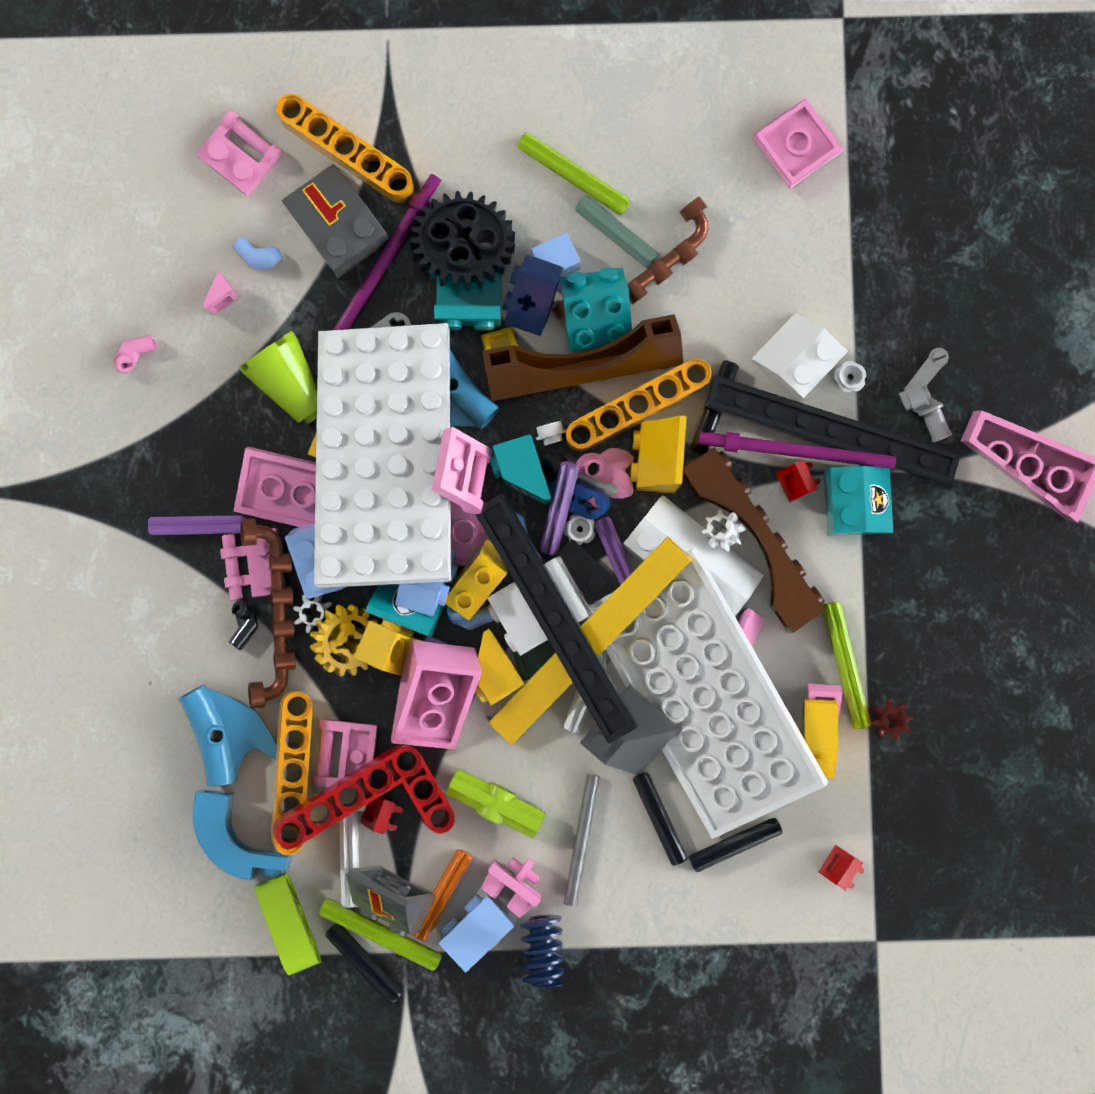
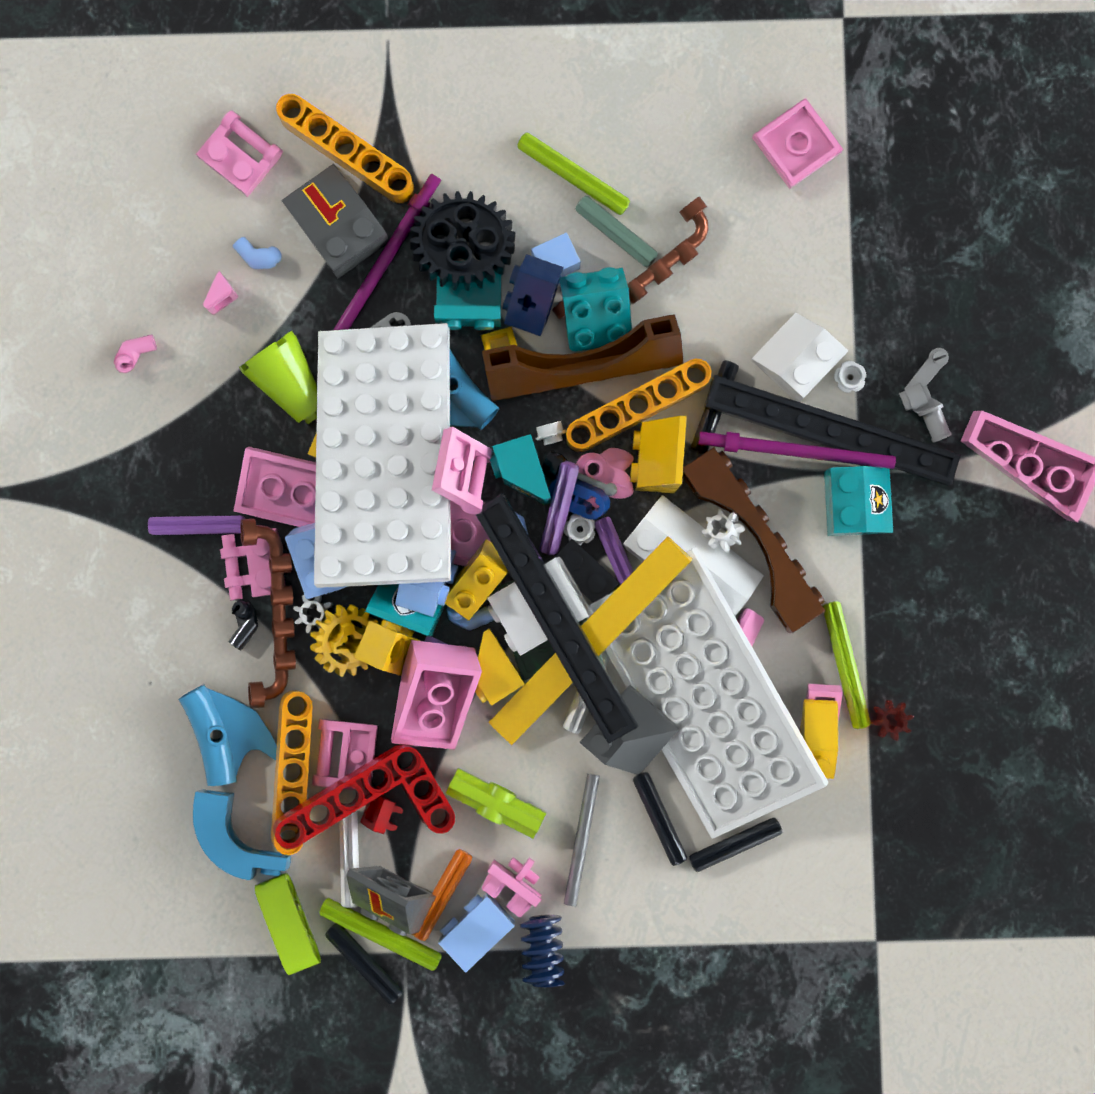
(797, 480): red tile -> none
(841, 868): red tile -> none

